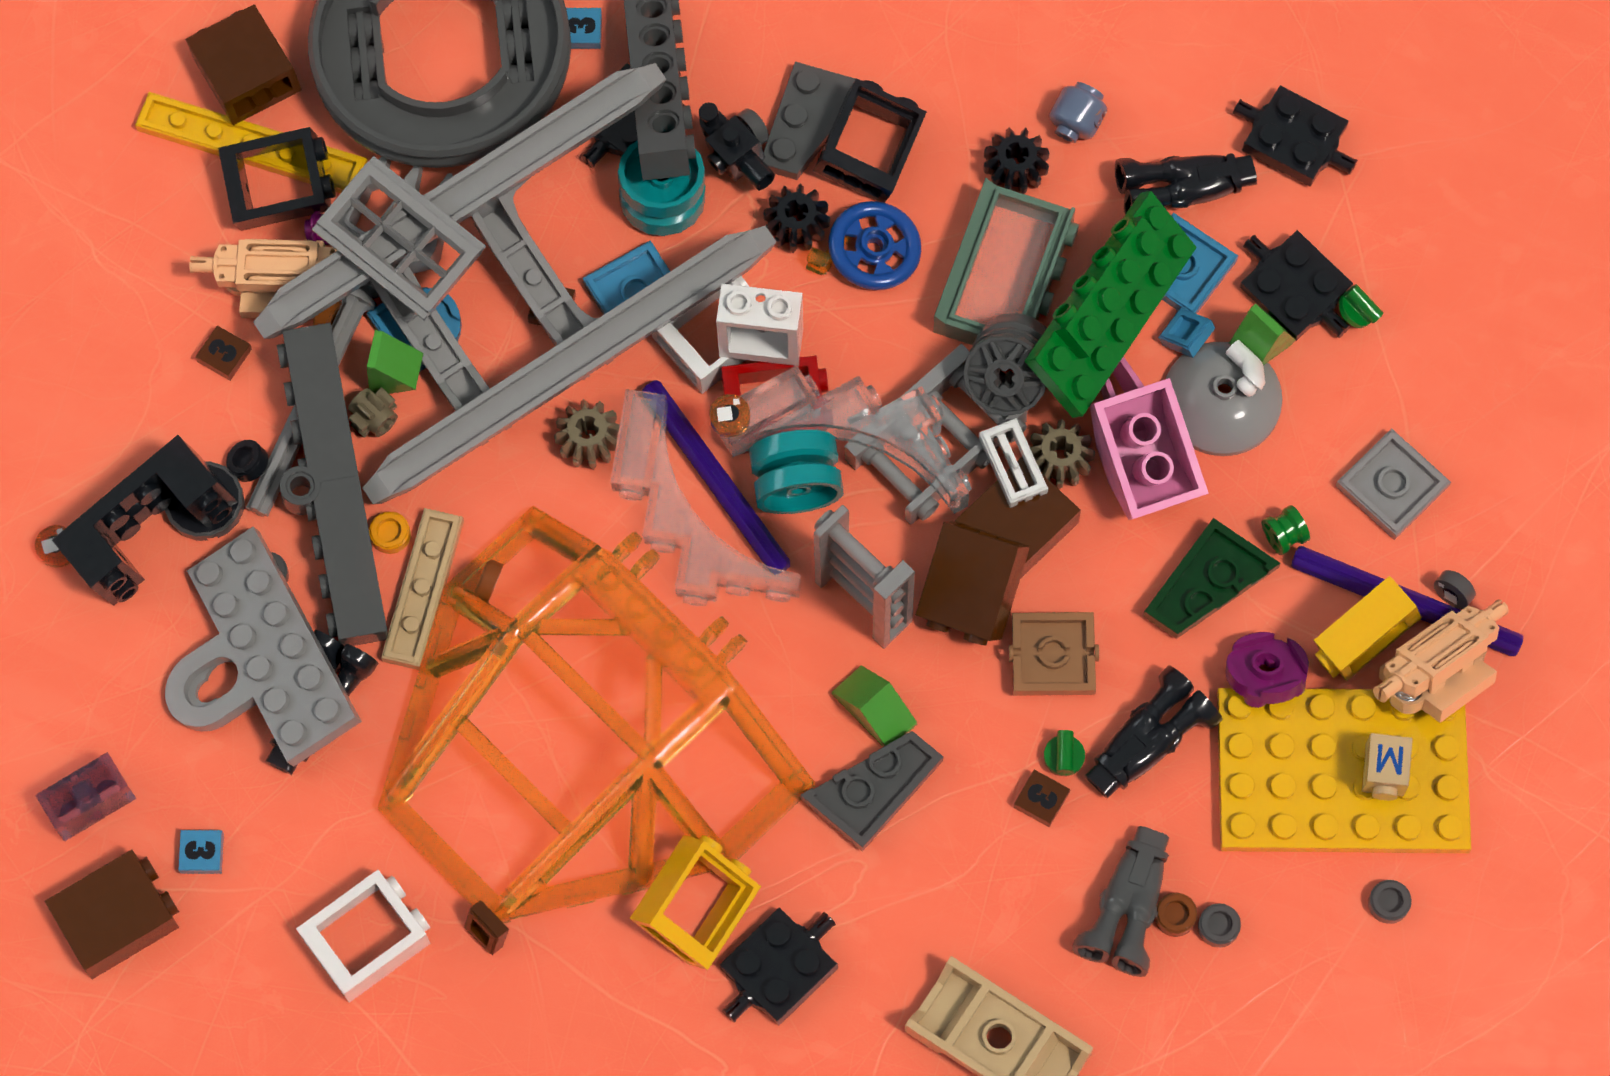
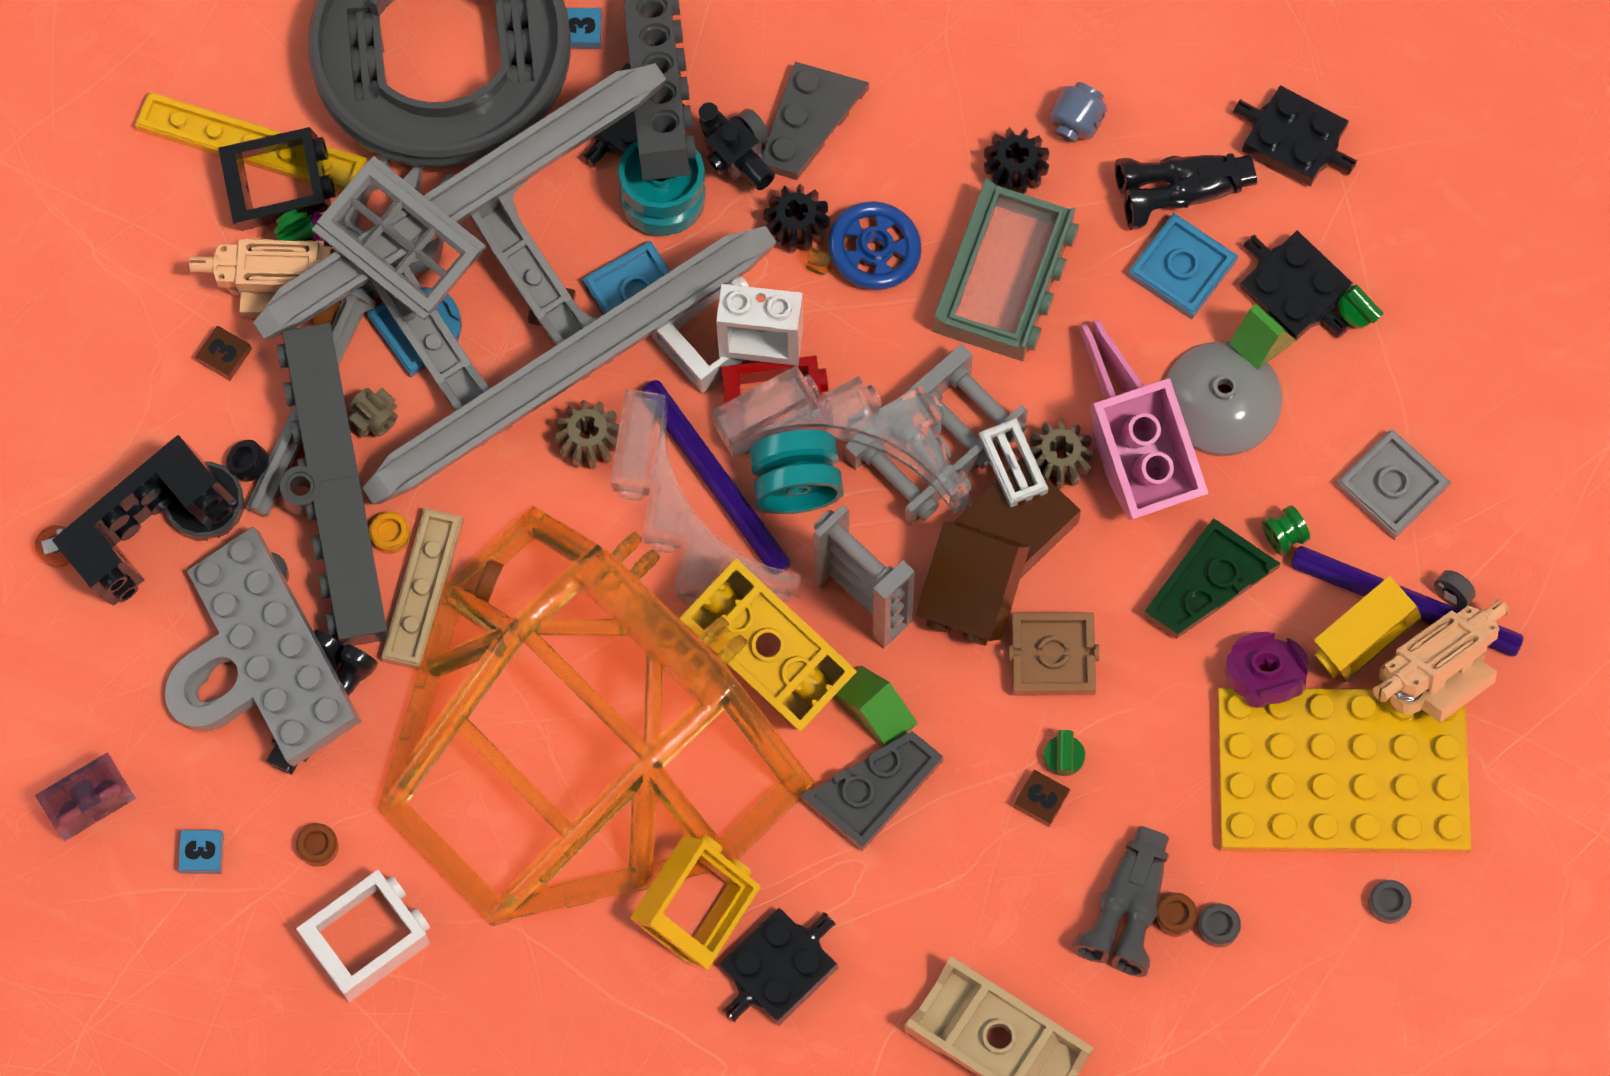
(113, 913): reddish brown brick -> none
(243, 64): reddish brown brick -> none
(294, 226): none -> green plate
(317, 845): none -> dark orange tile
(392, 364): bright green slope -> none
(486, 927): reddish brown tile -> none
(729, 415): clear orange tile -> none
(805, 668): none -> yellow plate
(854, 172): black window -> none
(1004, 346): dark grey wheel -> none
(1110, 304): green plate -> none
(1147, 741): black piece -> none
(1186, 332): dark azure tile -> none
(1251, 368): white arm -> none
(1387, 766): tan brick -> none

